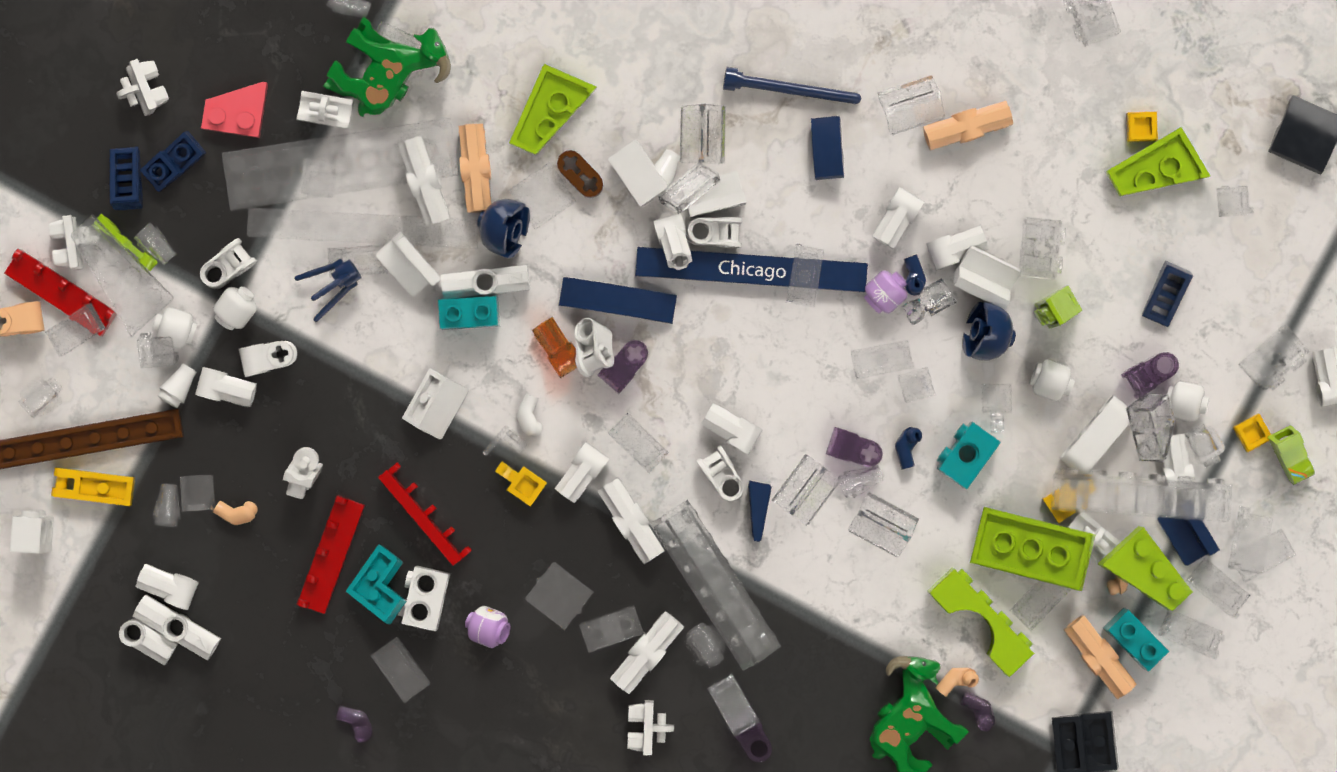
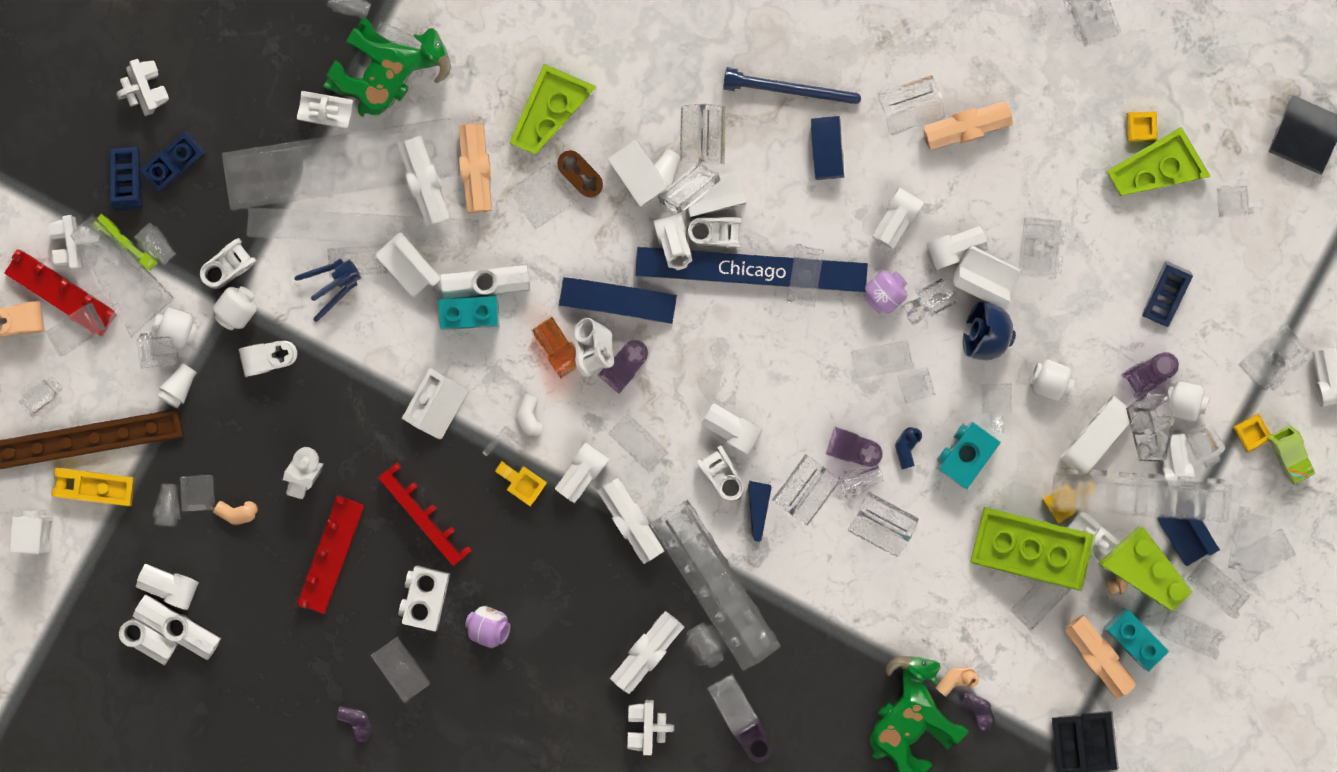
(219, 386): white piece -> none
(237, 111): coral wing -> none
(371, 585): teal plate -> none
(503, 225): dark blue cylinder -> none
(559, 595): clear piece -> none
(611, 628): clear brick -> none
(916, 277): dark blue arm -> none
(1006, 647): lime arch -> none
(1057, 308): lime slope -> none

